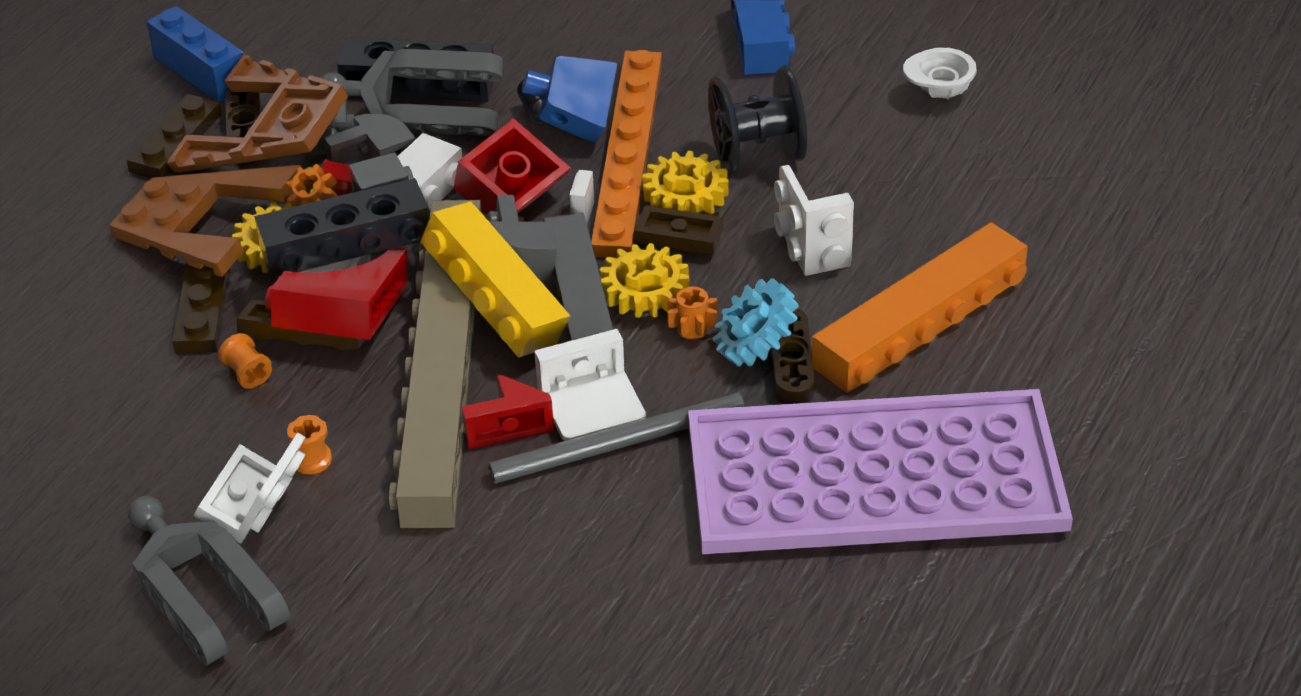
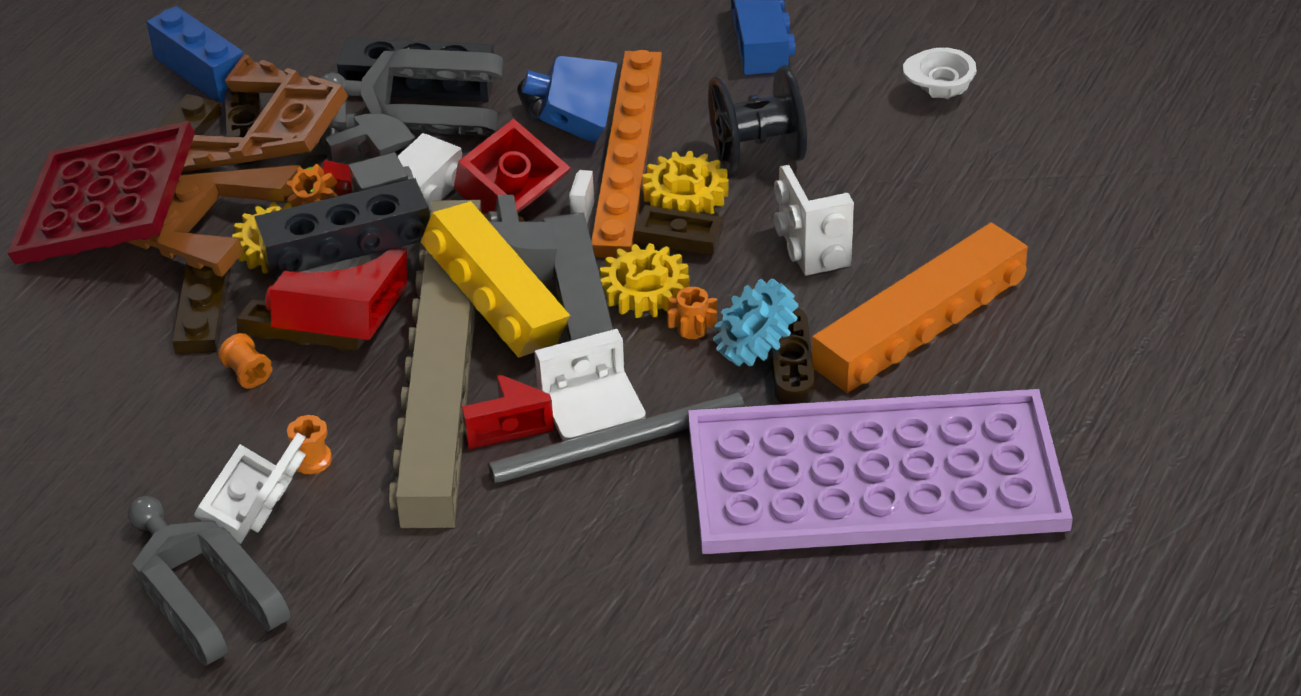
(102, 193): none -> dark red plate

